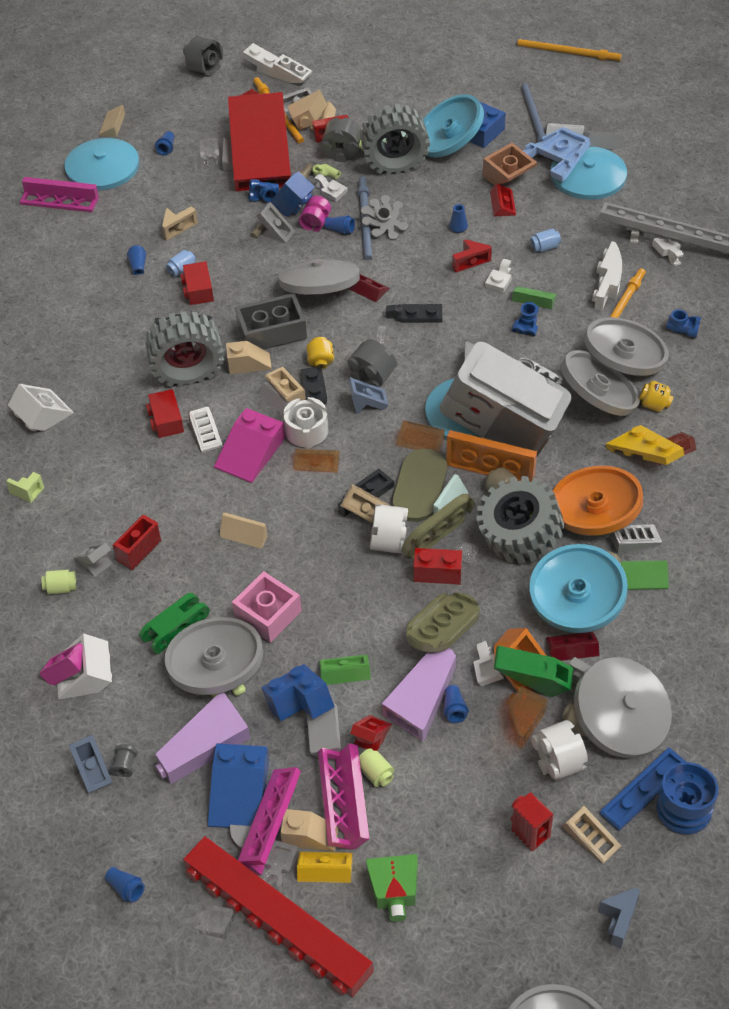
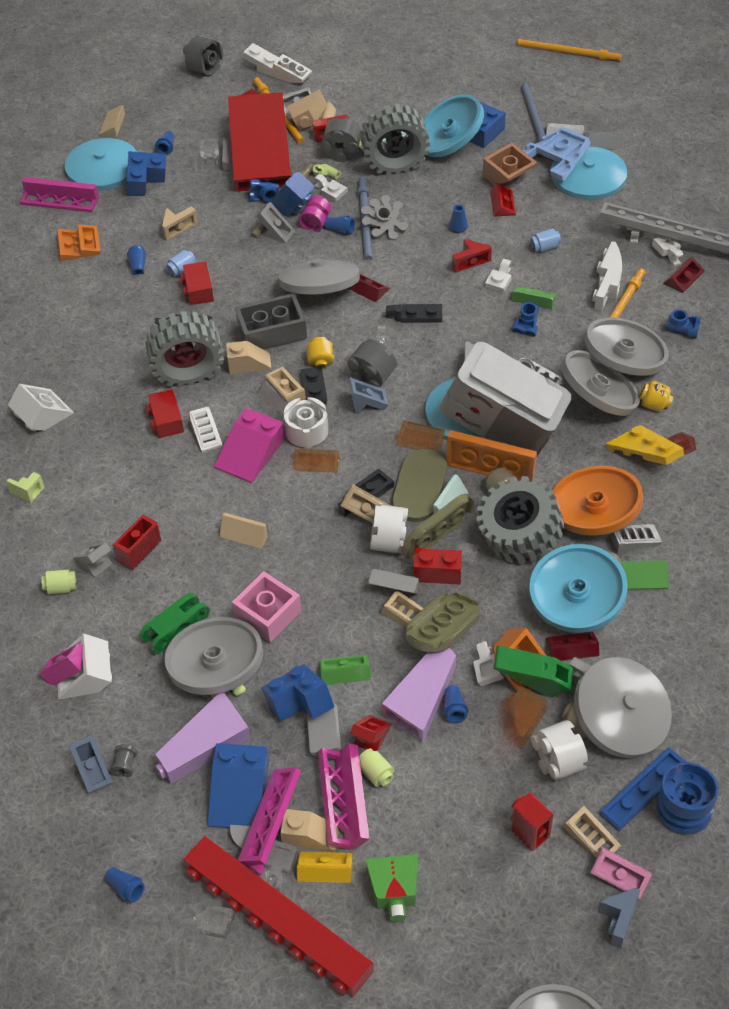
(87, 243): none -> orange slope
(144, 168): none -> blue brick
(394, 581): none -> light grey slope
(397, 615): none -> tan slope
(620, 871): none -> bright pink slope
(685, 275): none -> dark red slope

